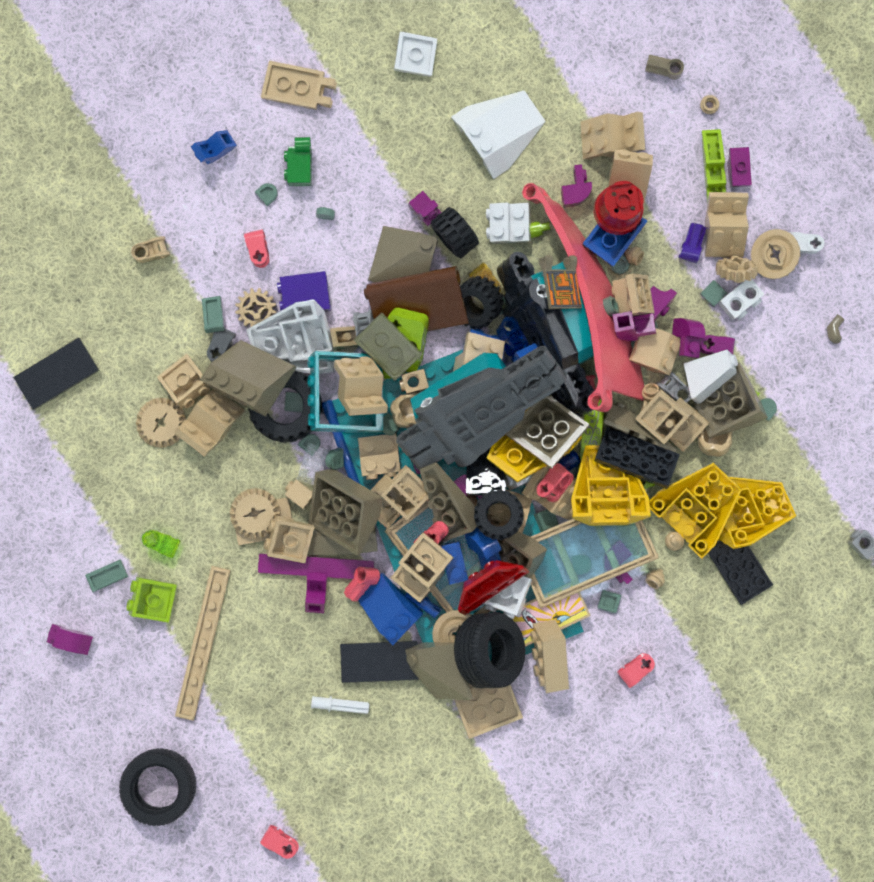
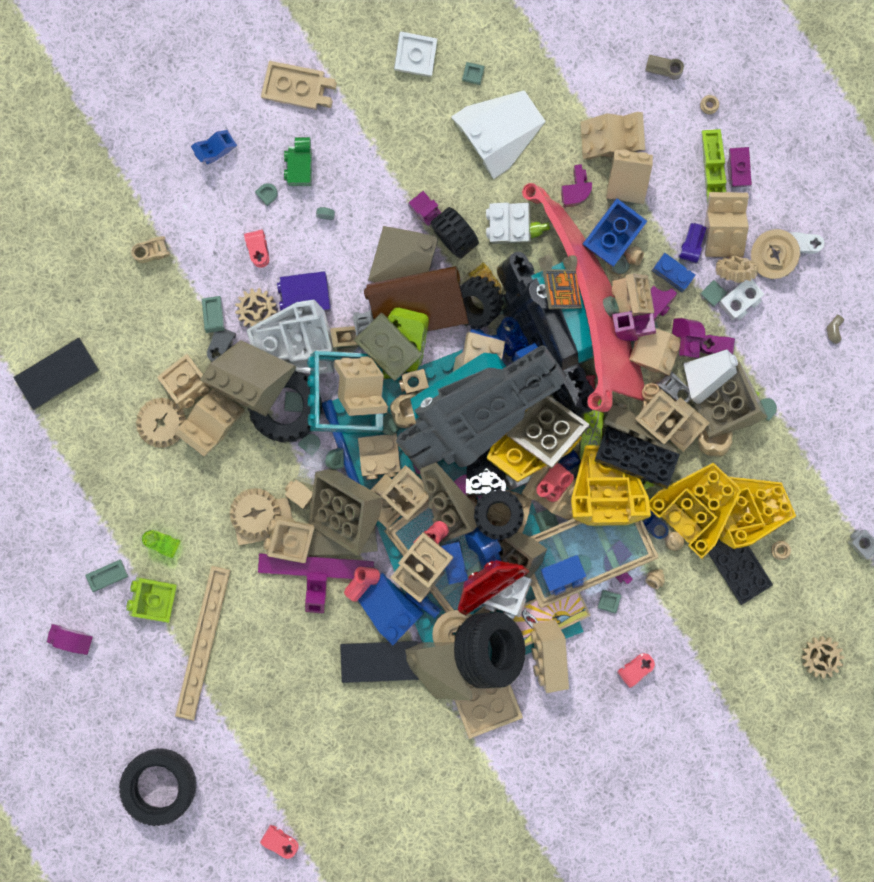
(340, 705): white axle -> none
(473, 73): none -> sand green tile
(564, 574): none -> blue brick
(626, 197): red piece -> none
(650, 524): none -> clear blue piece
(673, 272): none -> blue brick
(787, 550): none -> tan plate
(826, 664): none -> tan gear

